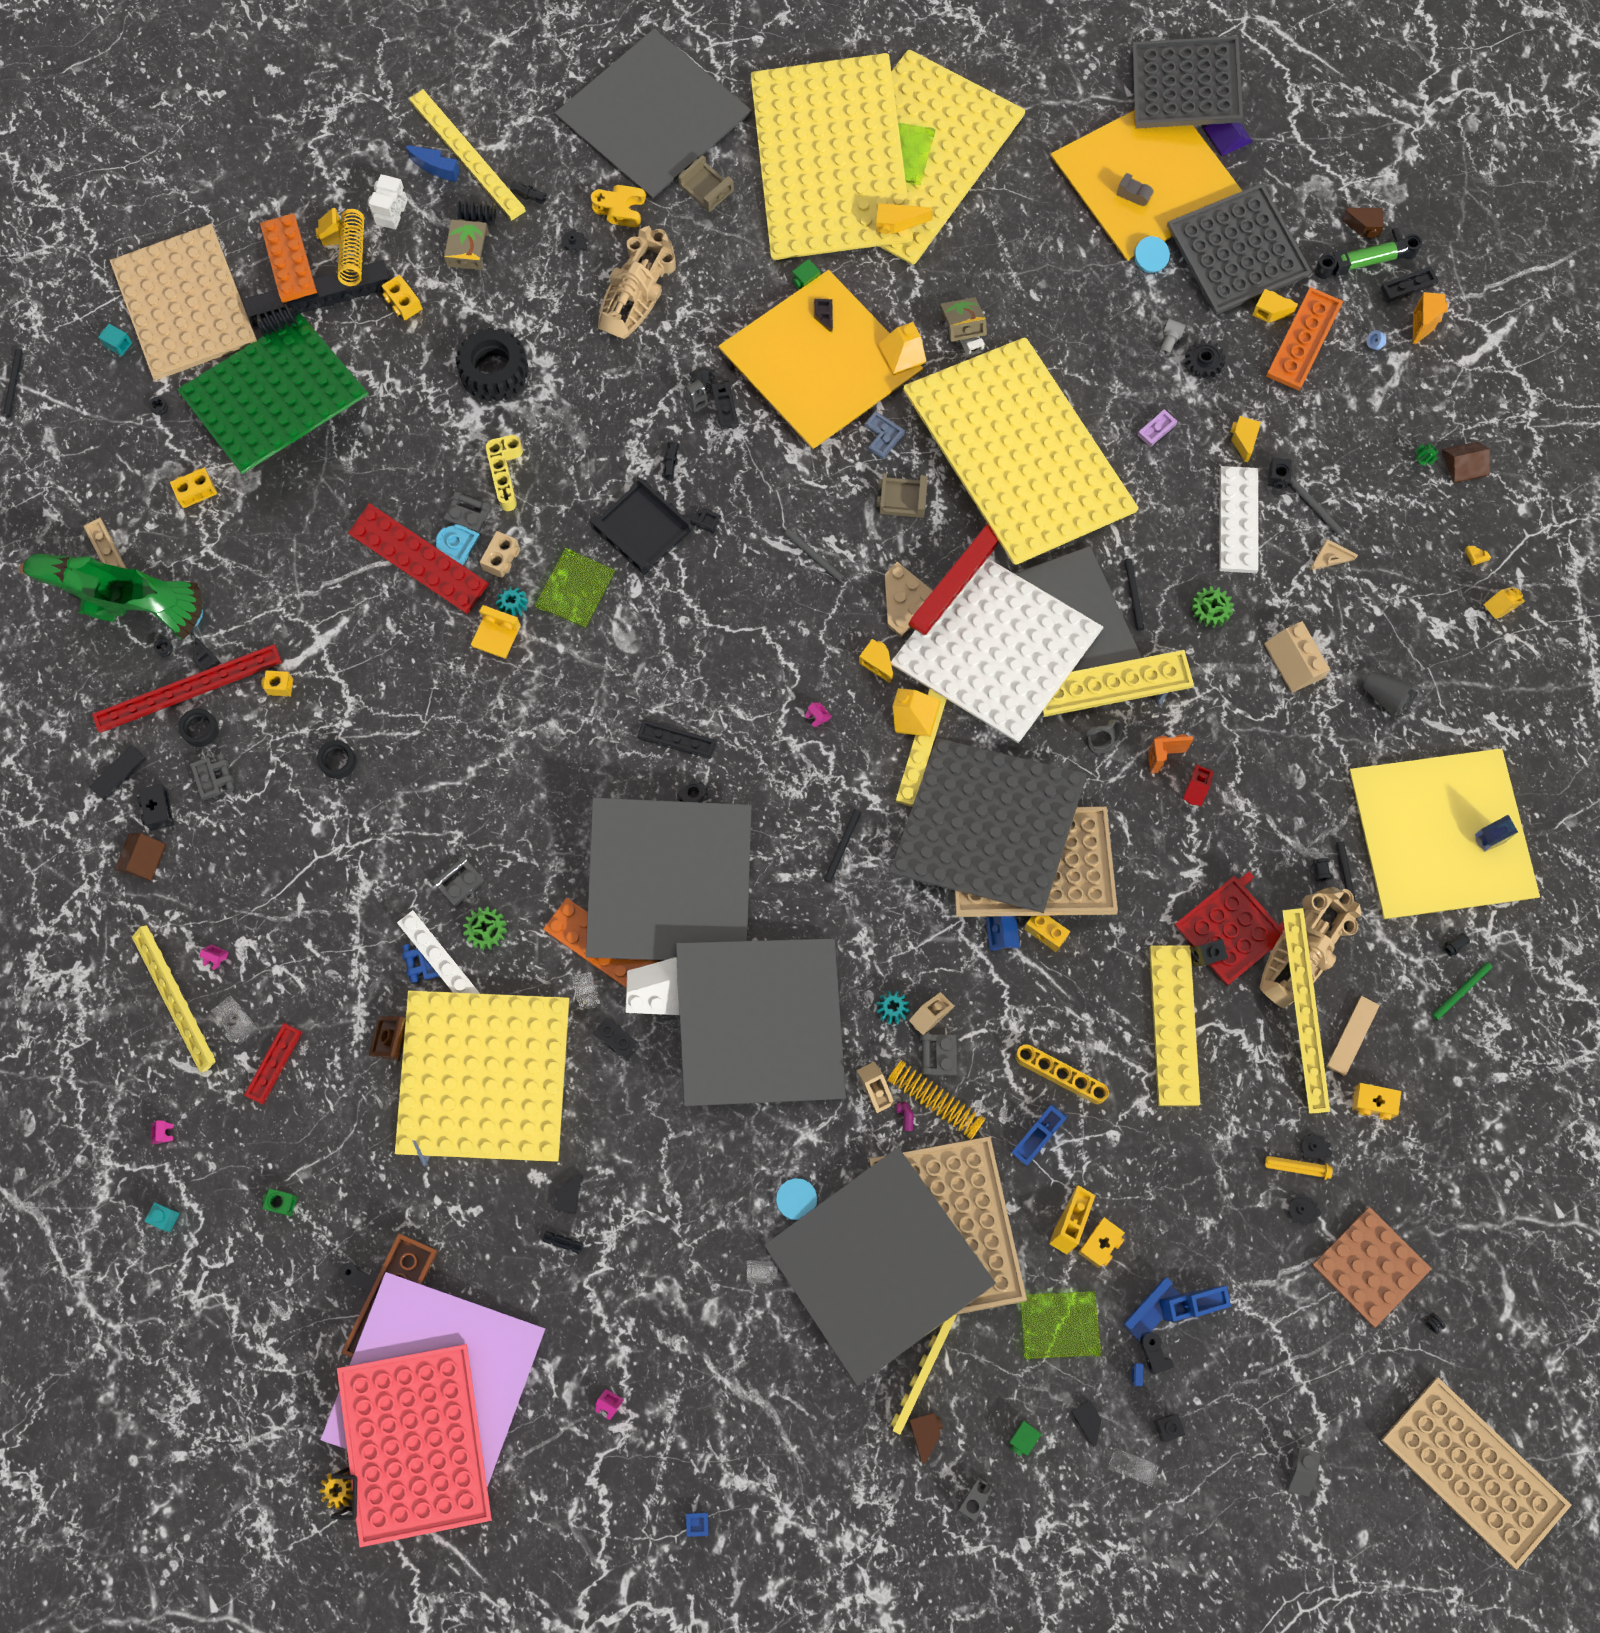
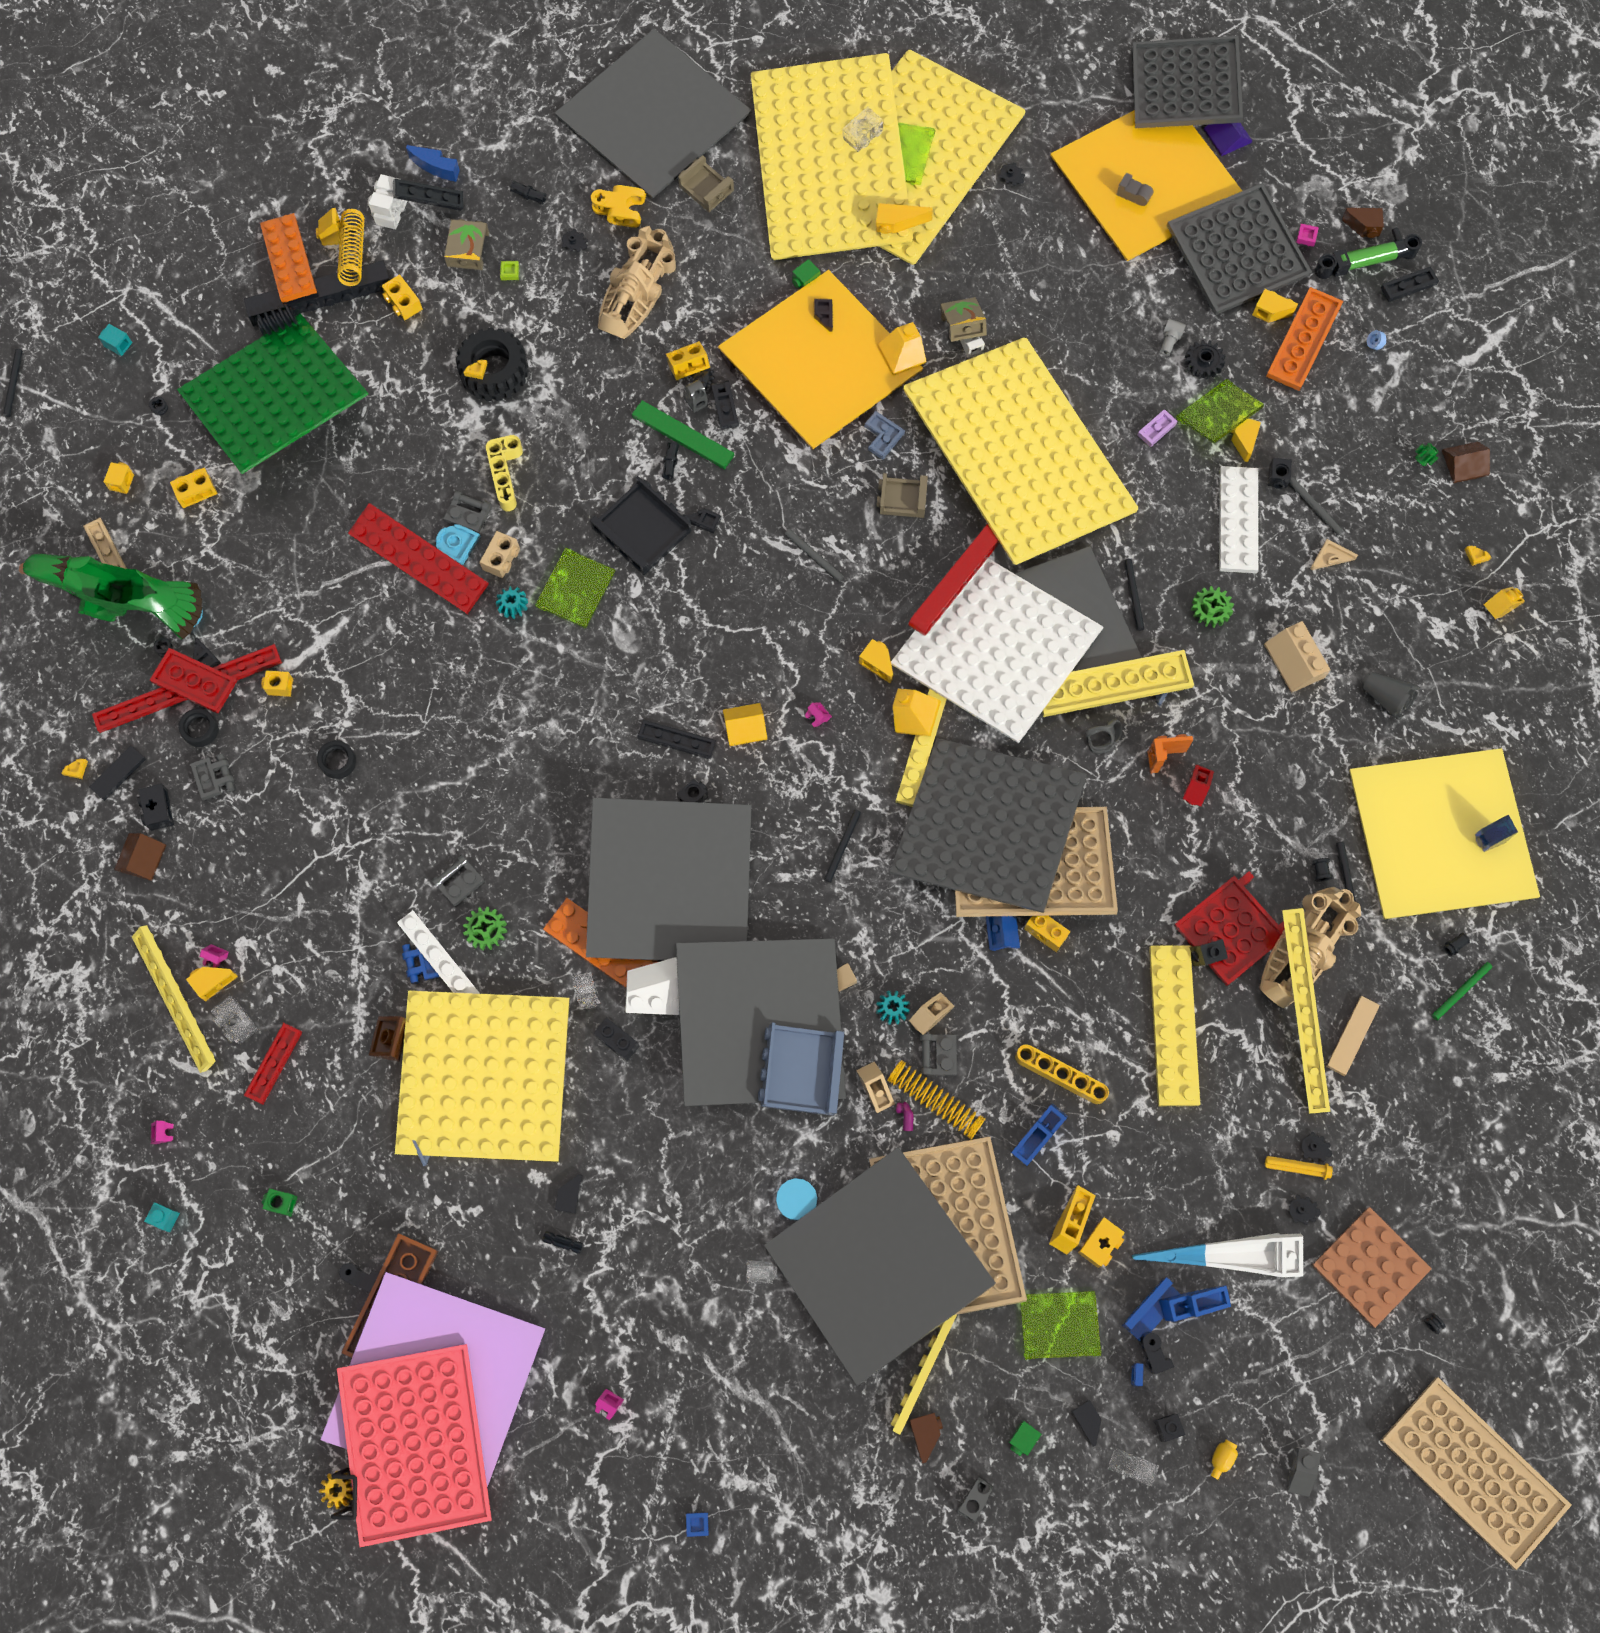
(75, 769): none -> yellow tile
(119, 477): none -> yellow brick
(183, 302): tan plate -> none
(193, 680): none -> red plate
(209, 980): none -> yellow slope
(427, 194): none -> black tile
(467, 155): light yellow plate -> none
(476, 370): none -> yellow tile
(477, 213): black piece -> none
(496, 632): yellow bracket -> none
(509, 270): none -> lime tile
(683, 434): none -> green tile
(687, 360): none -> yellow brick
(745, 724): none -> yellow slope
(801, 1069): none -> sand blue panel
(845, 977): none -> tan slope
(866, 120): none -> clear brick
(903, 597): tan plate -> none
(1012, 174): none -> black piece
(1151, 254): medium azure tile -> none
(1220, 411): none -> clear neon green piece
(1223, 1458): none -> yellow plant
(1265, 1254): none -> white plate
(1307, 235): none -> dark pink tile
(1388, 1099): yellow brick -> none
(1428, 314): light orange slope -> none

